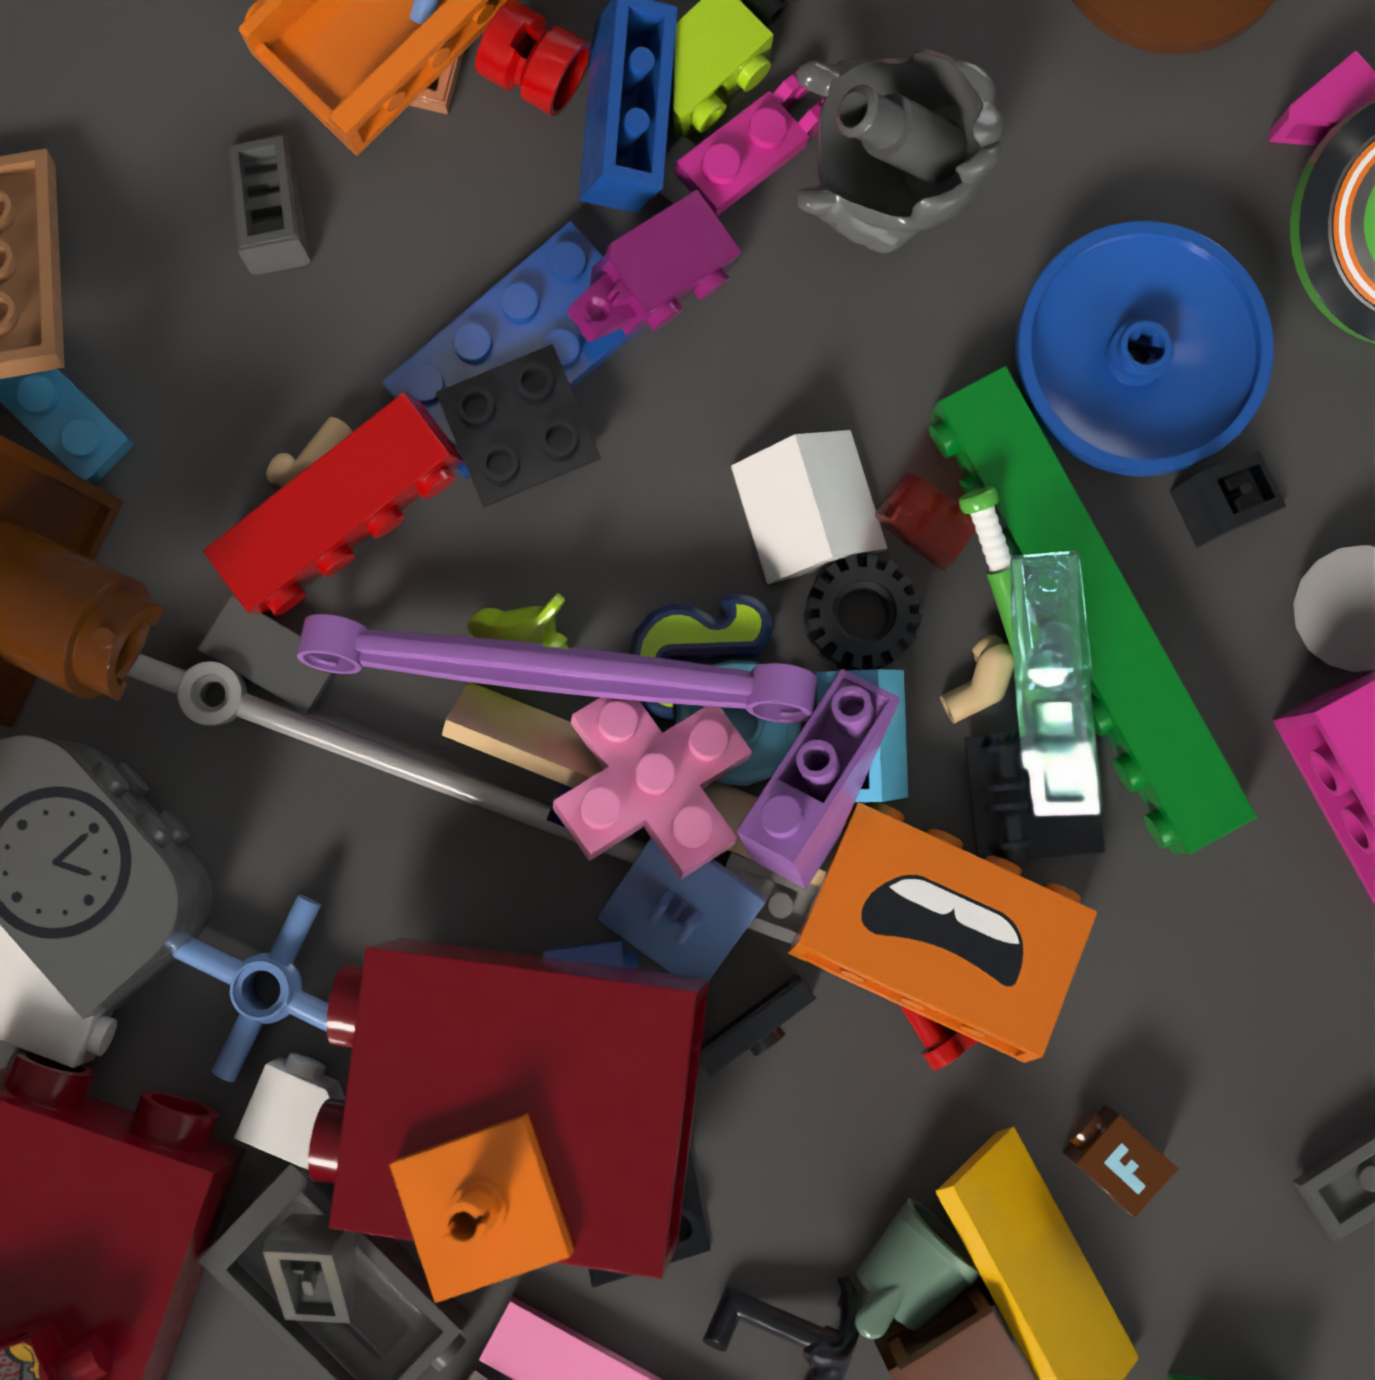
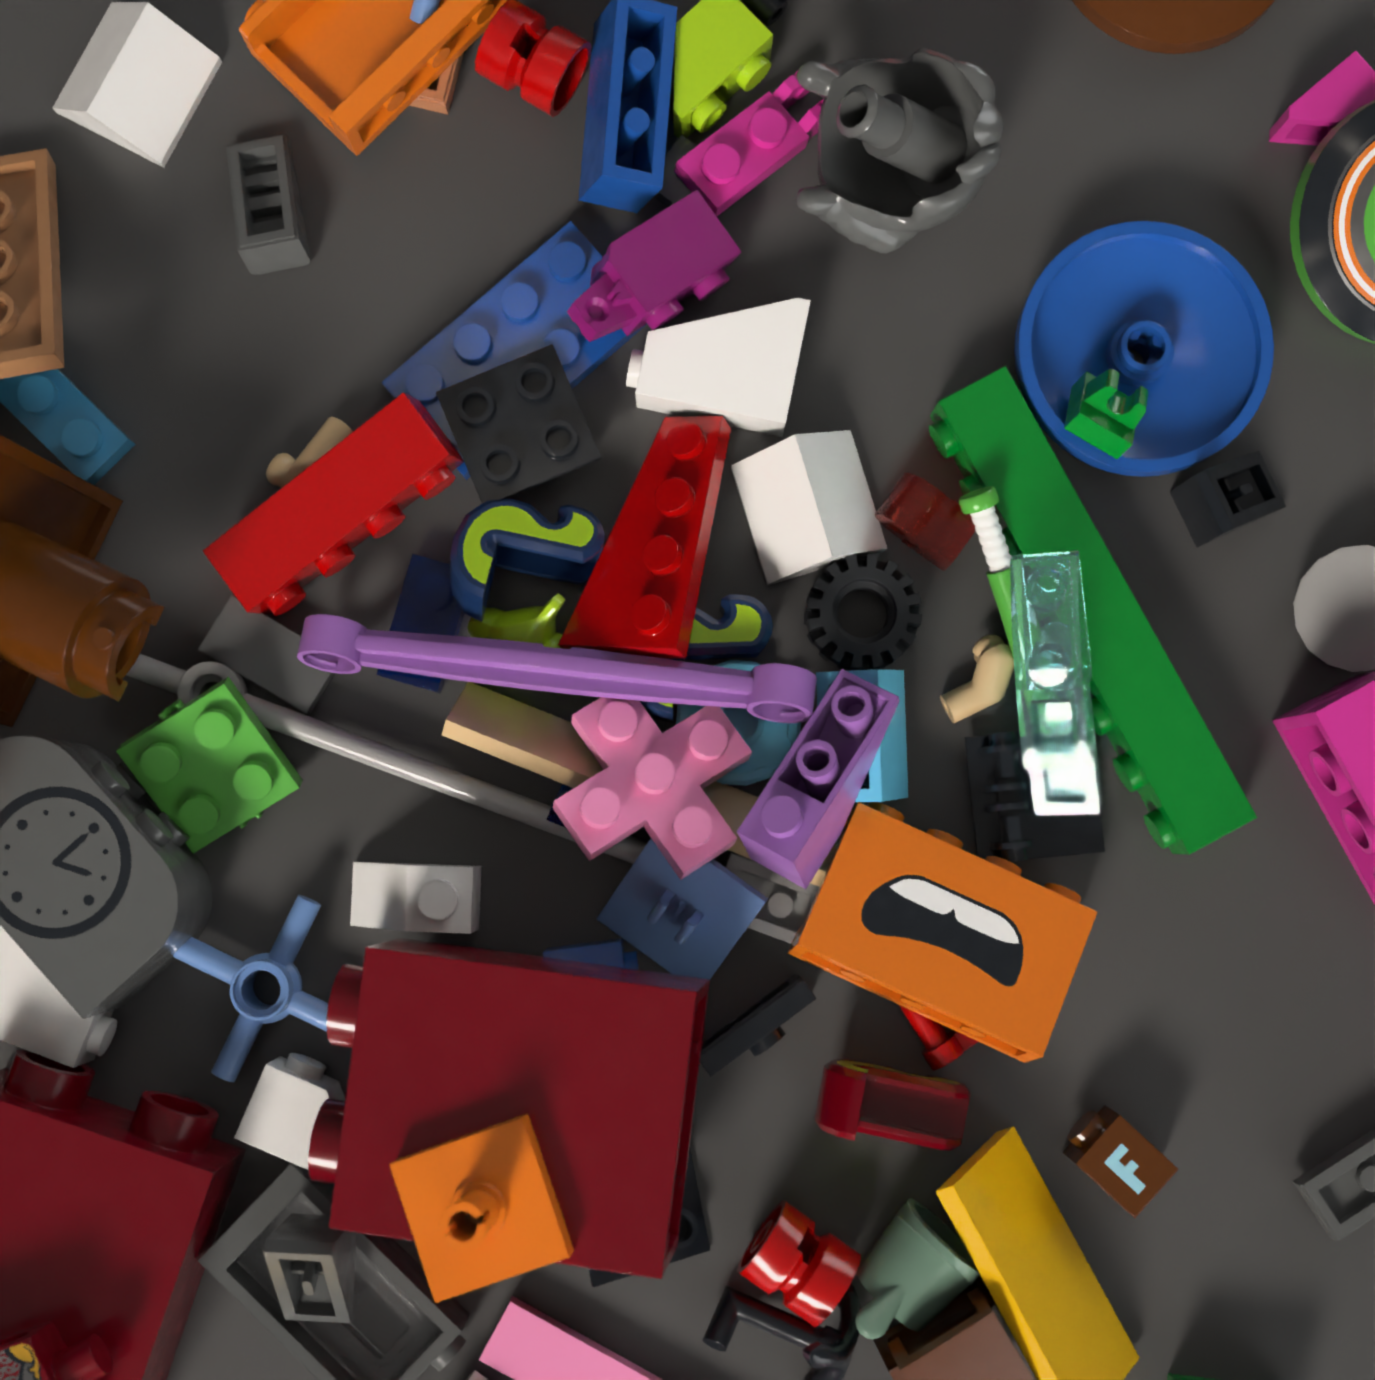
(138, 81): none -> white slope
(210, 764): none -> bright green plate
(416, 897): none -> white slope
(425, 608): none -> clear blue plate
(520, 540): none -> dark blue animal
(655, 556): none -> red wing
(724, 366): none -> white slope
(805, 1267): none -> red wheel
(891, 1104): none -> dark red animal
(1103, 413): none -> green tile

